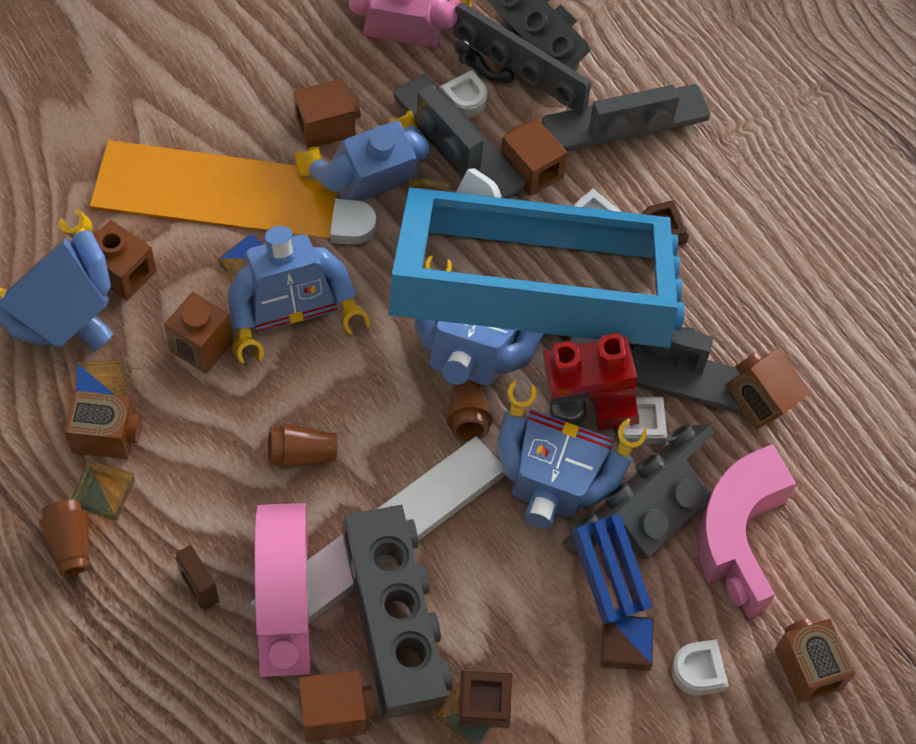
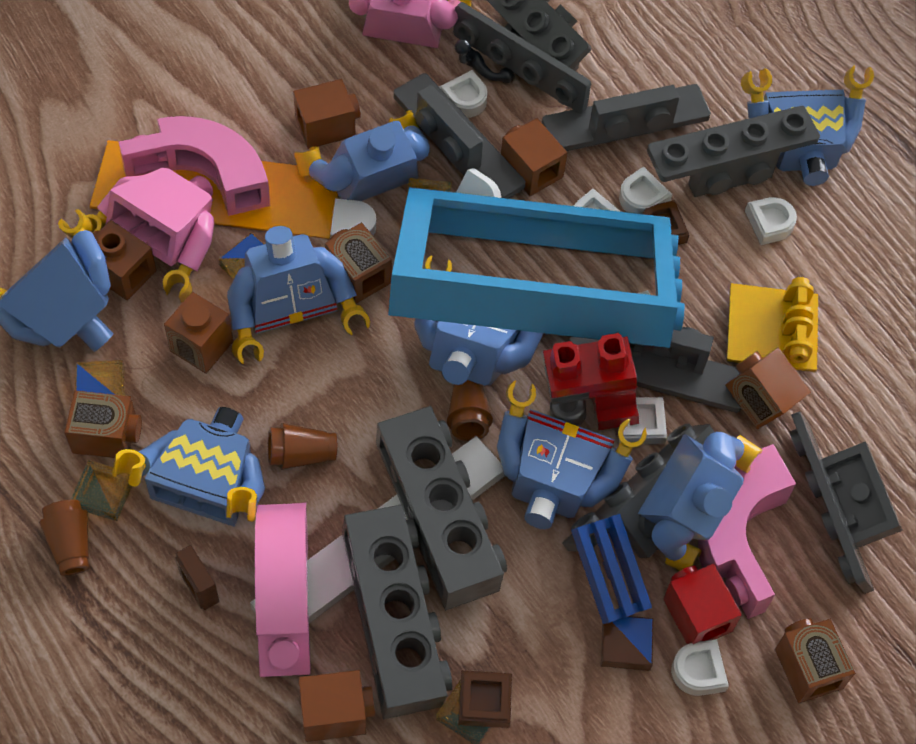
(167, 216): none -> bright pink torso
(200, 469): none -> medium blue torso
(205, 149): none -> bright pink arch
(363, 260): none -> brick
(455, 575): none -> dark grey brick
(642, 191): none -> white tile
(696, 493): none -> medium blue torso
(701, 604): none -> red brick
(733, 152): none -> dark grey bracket
(771, 219): none -> white tile
(773, 319): none -> yellow hinge
(833, 113): none -> medium blue torso
(854, 498): none -> dark grey bracket

